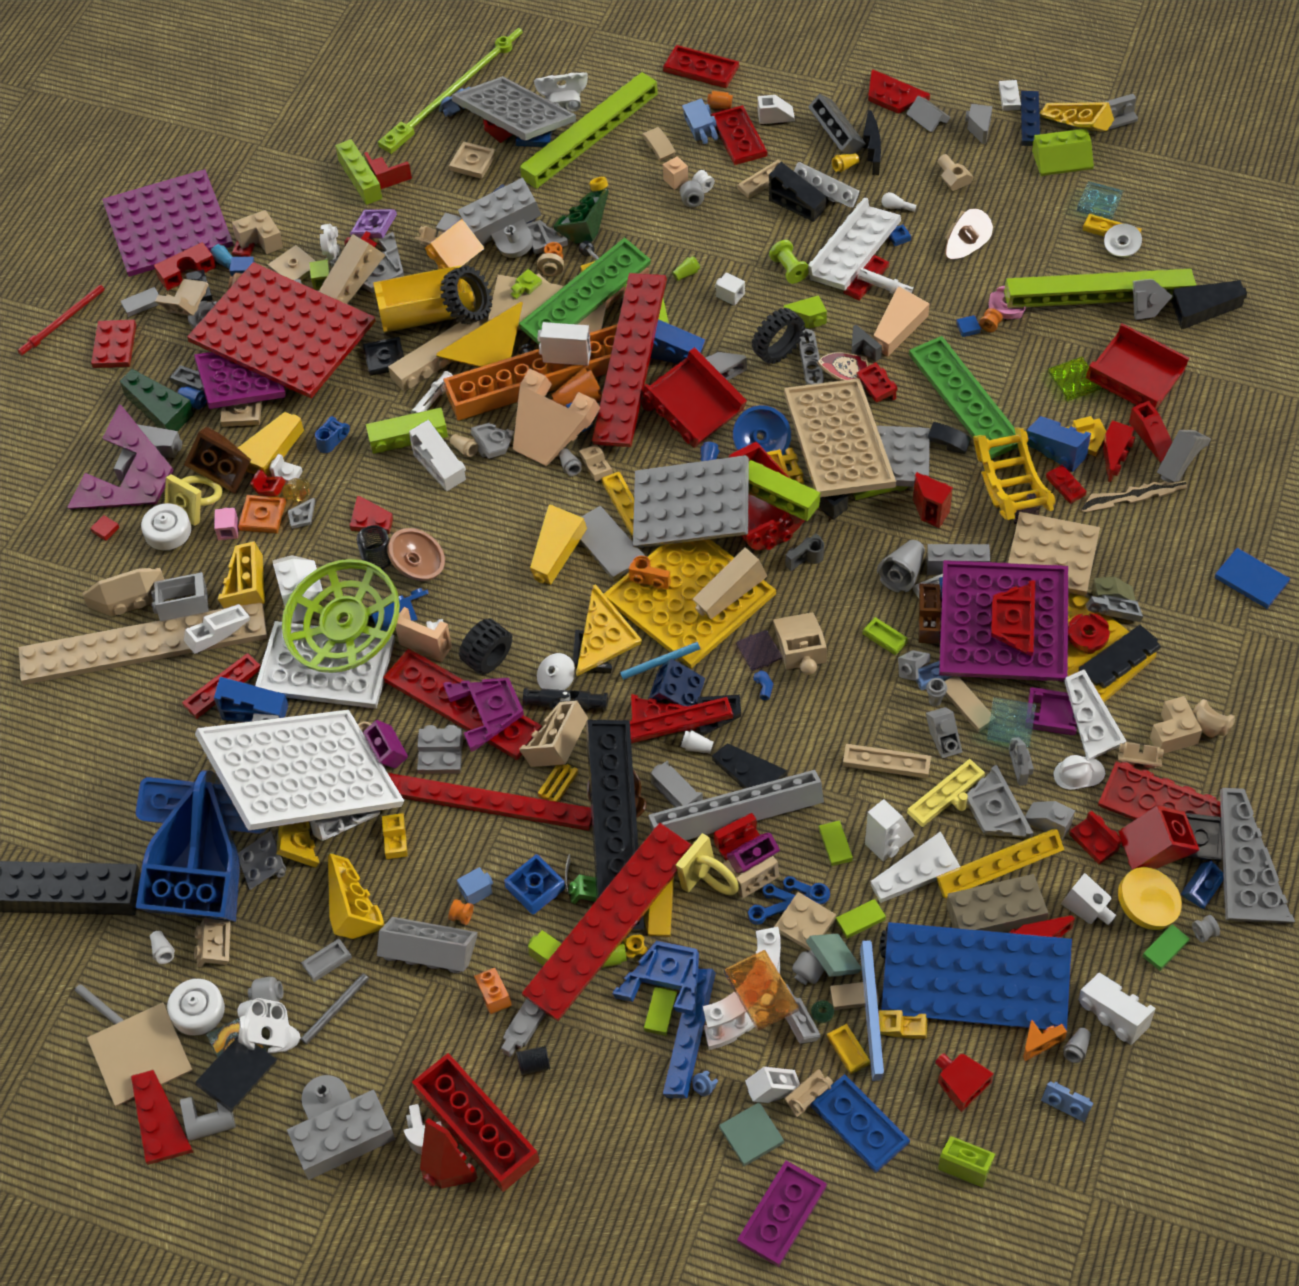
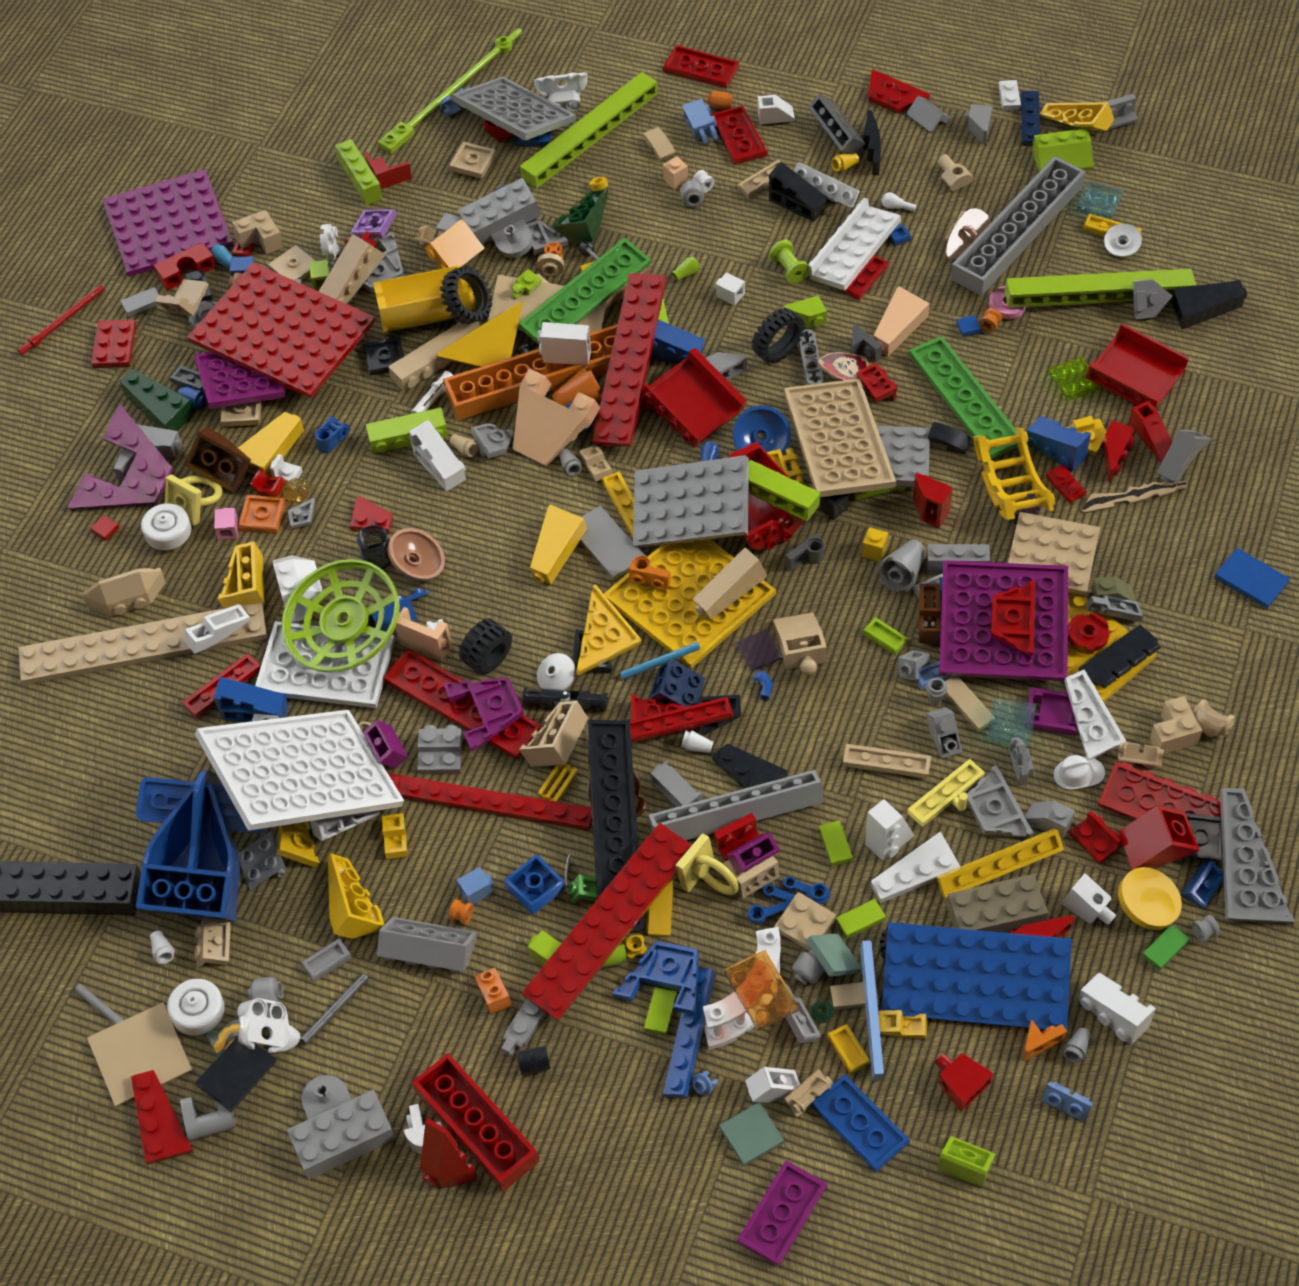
(180, 587): light grey window -> none
(875, 544): none -> yellow brick
(881, 281): white pin -> none
(1017, 225): none -> light grey brick

